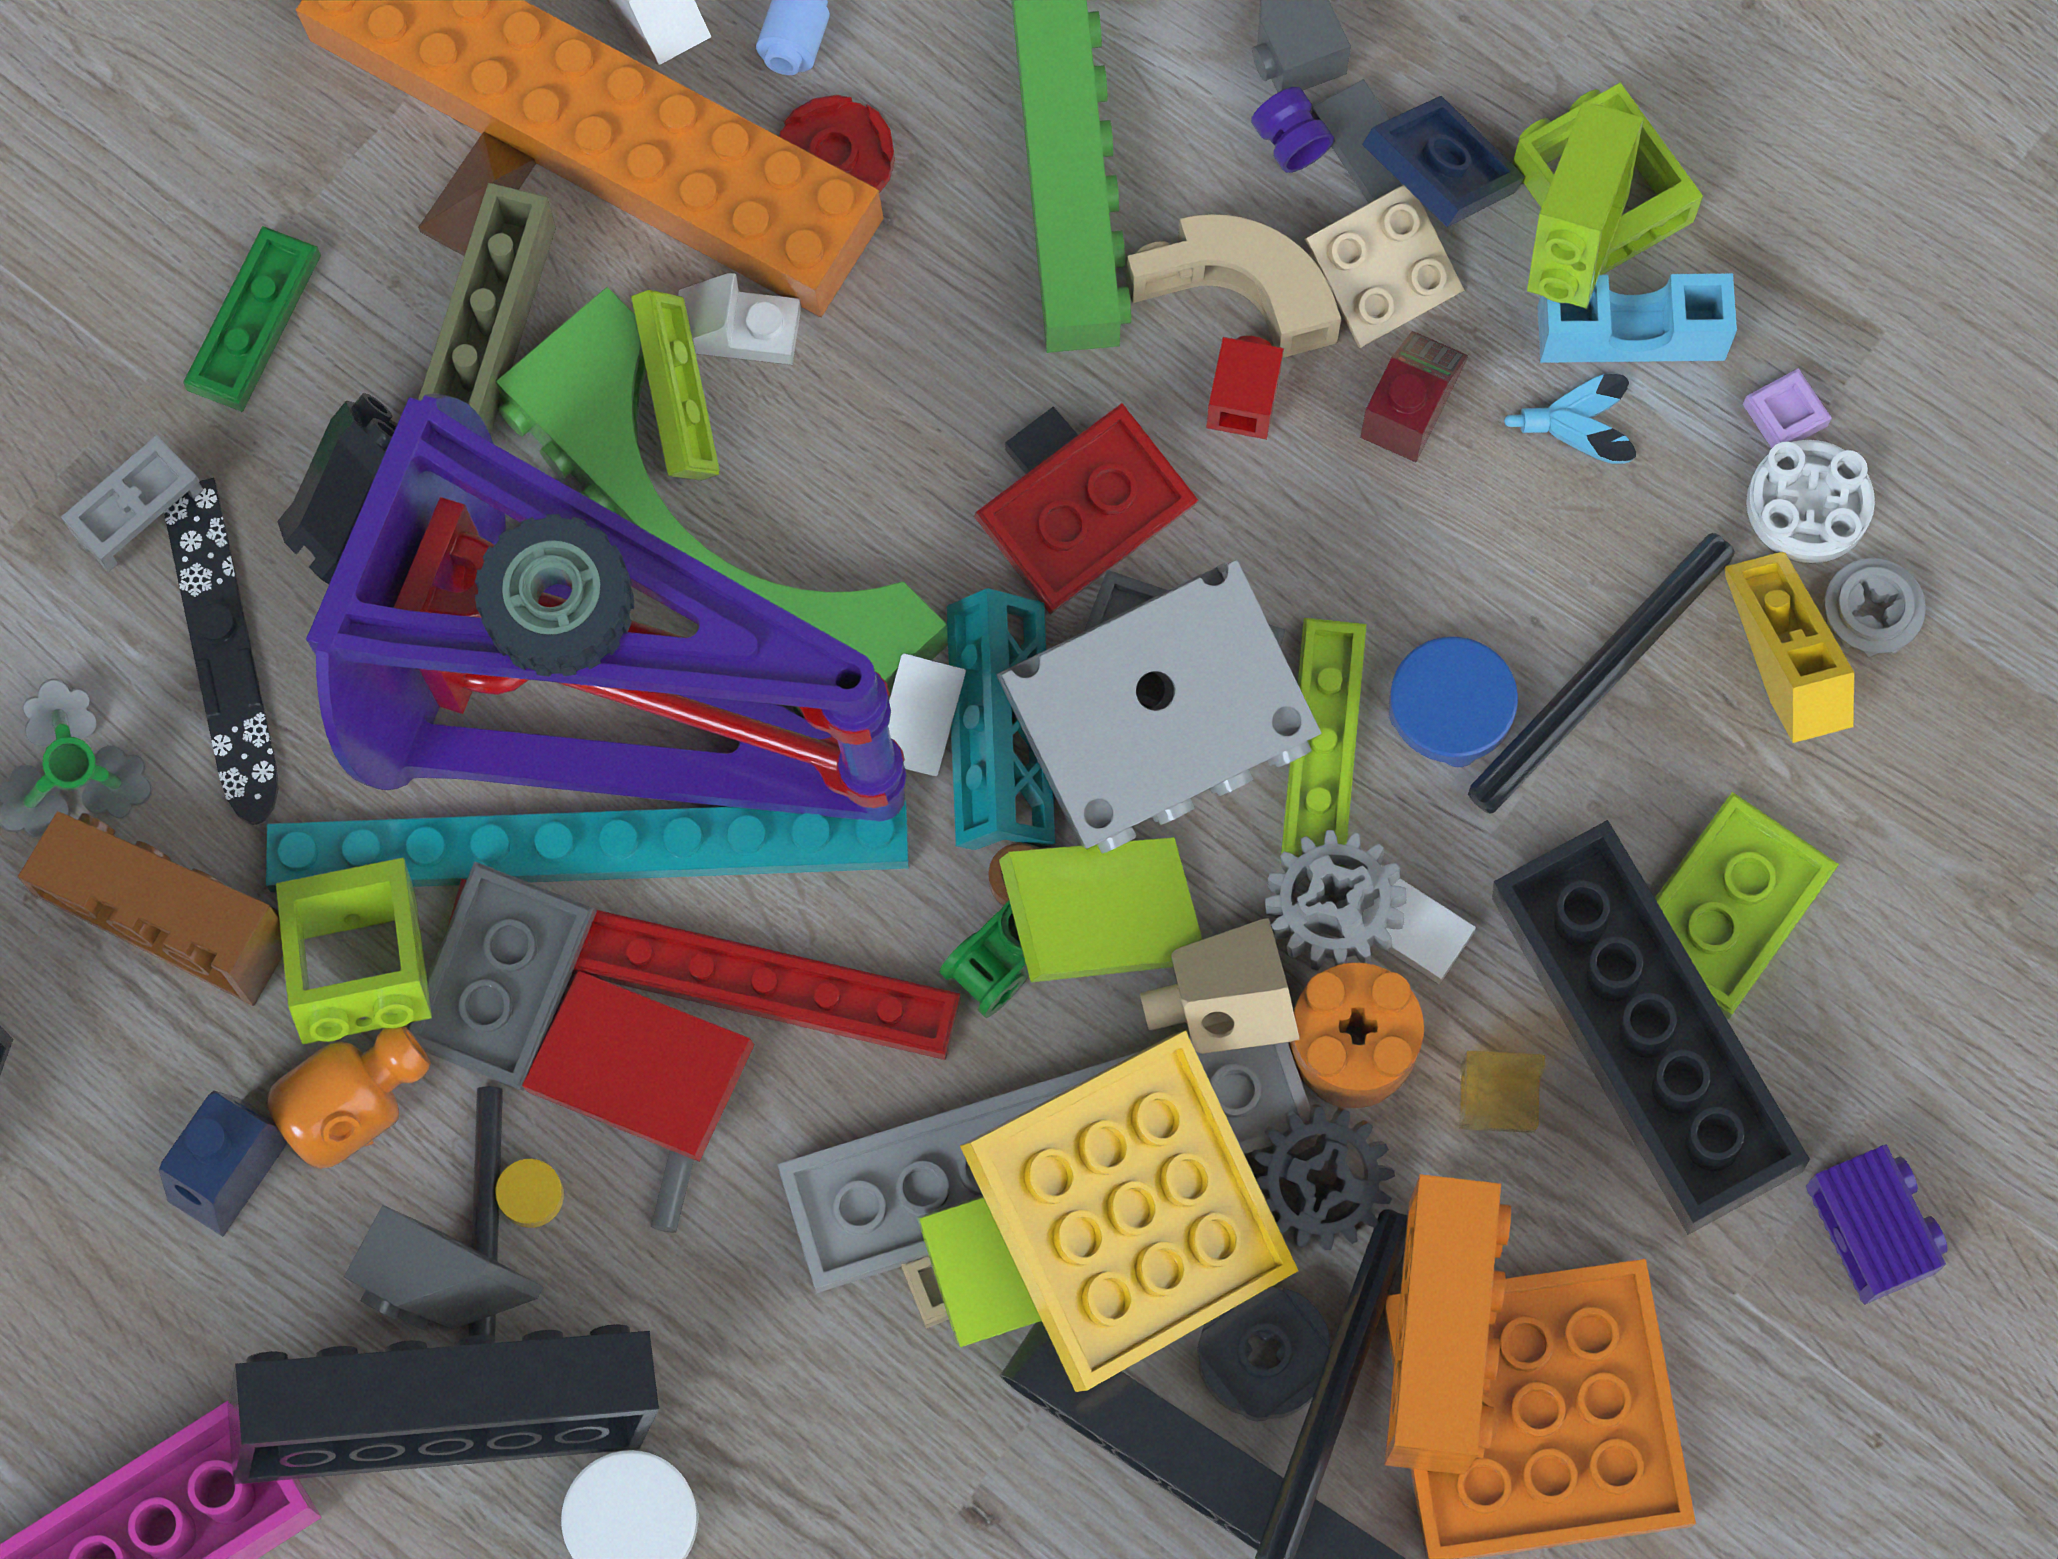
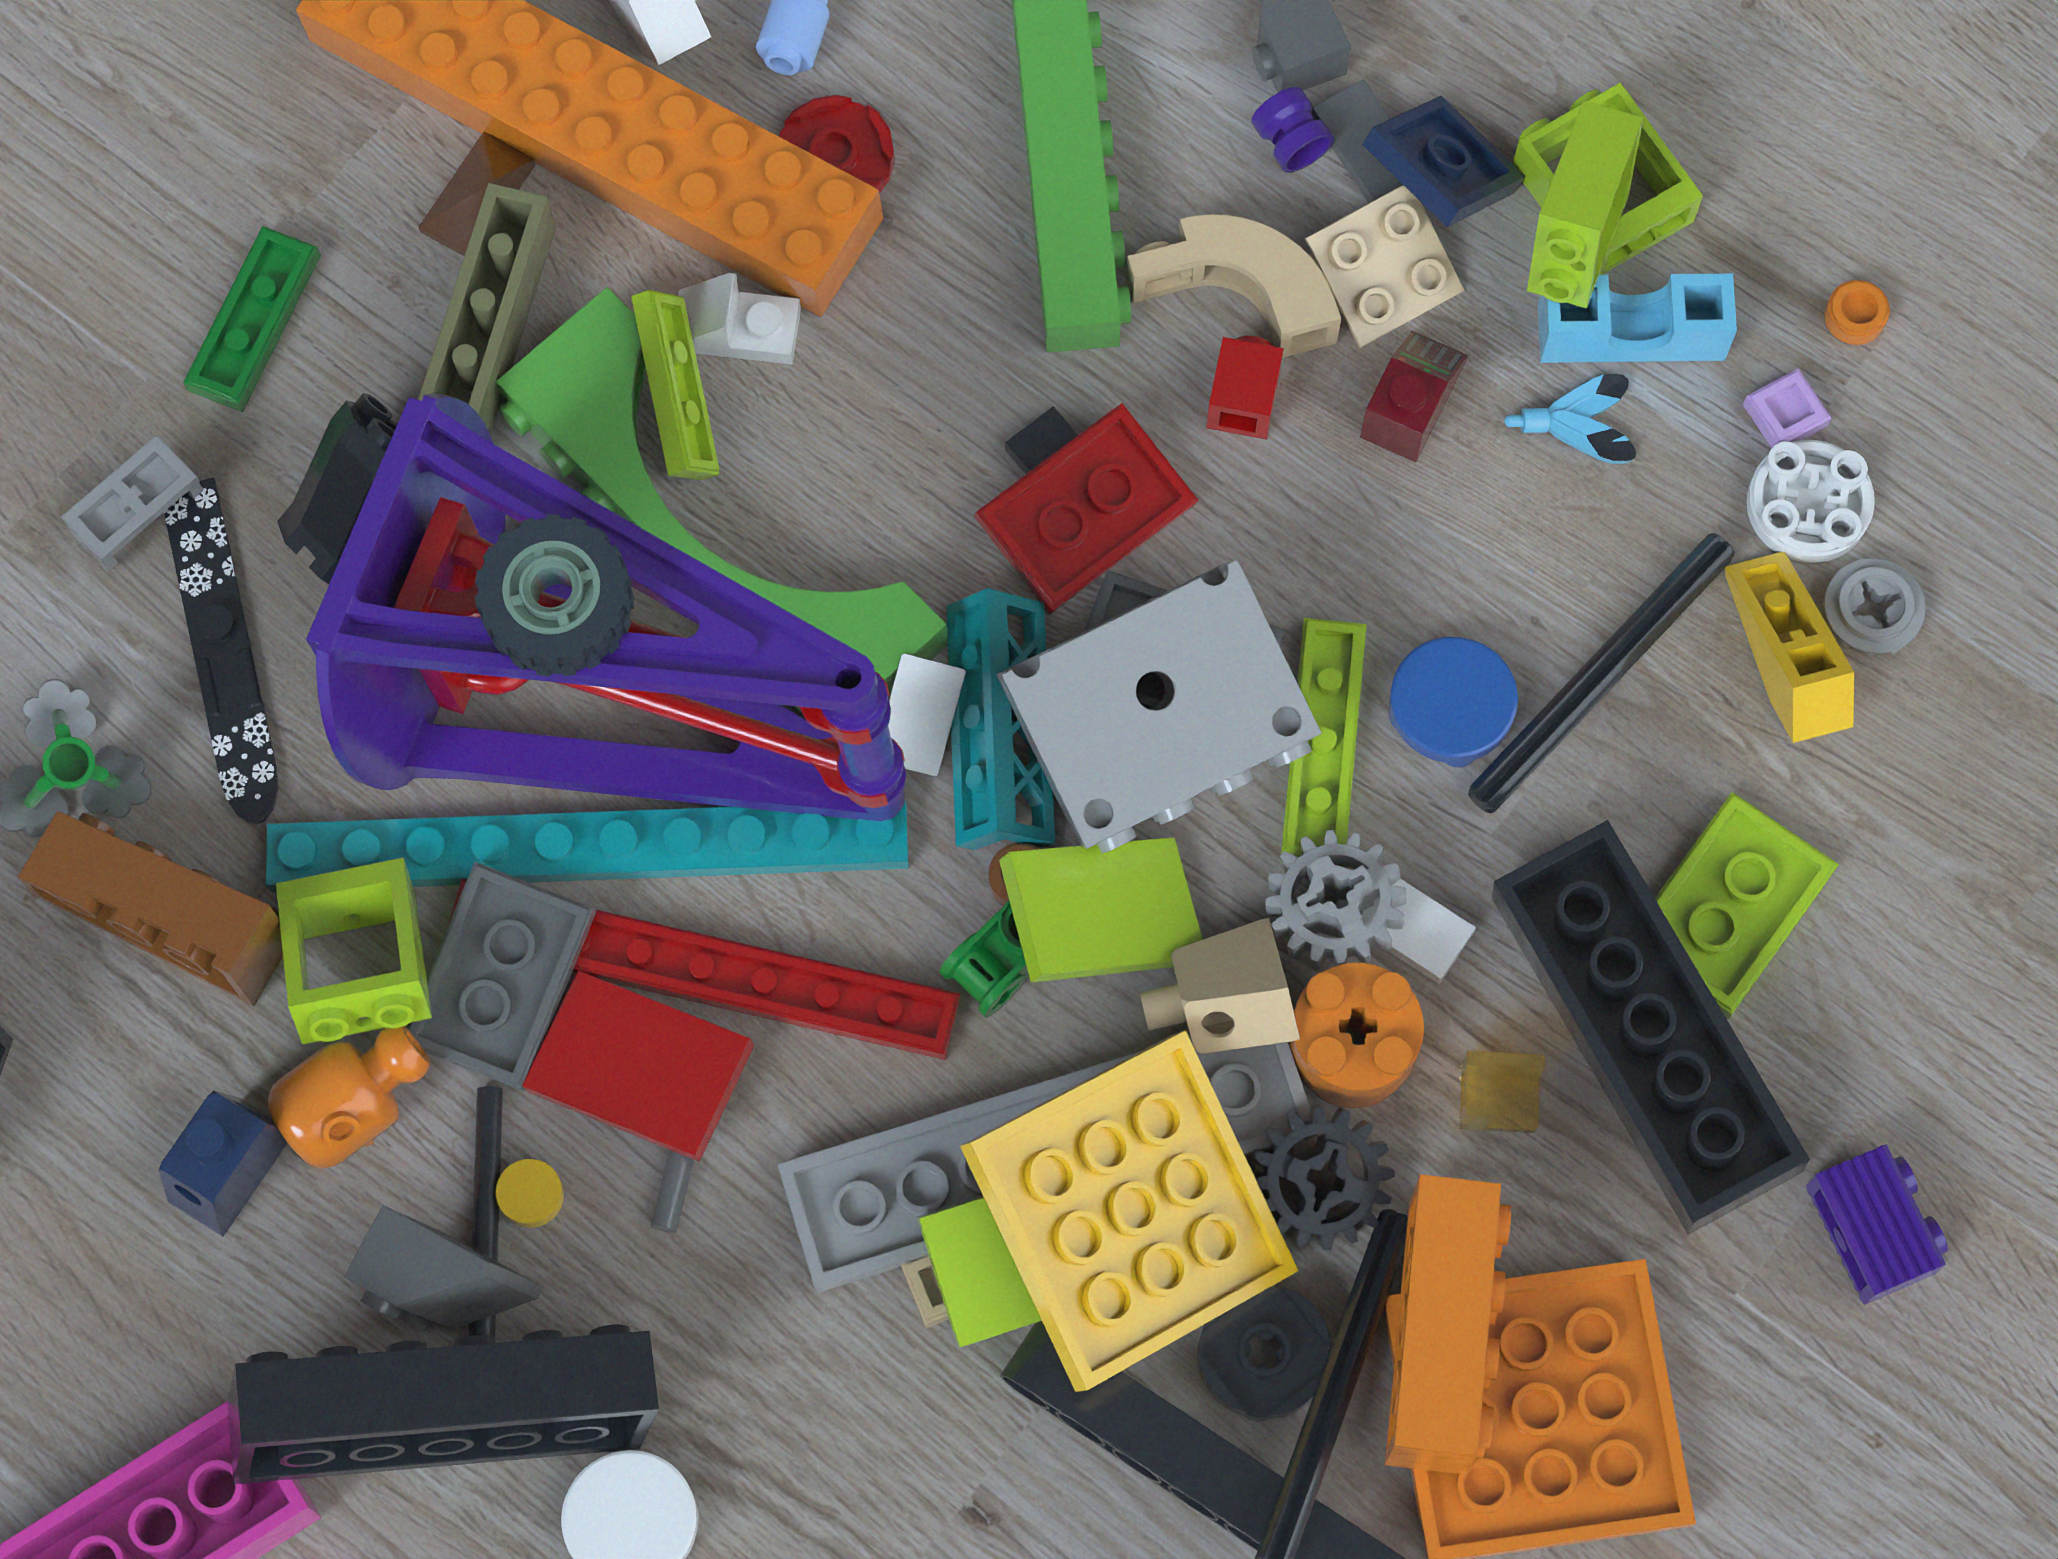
(1857, 312): none -> orange tile

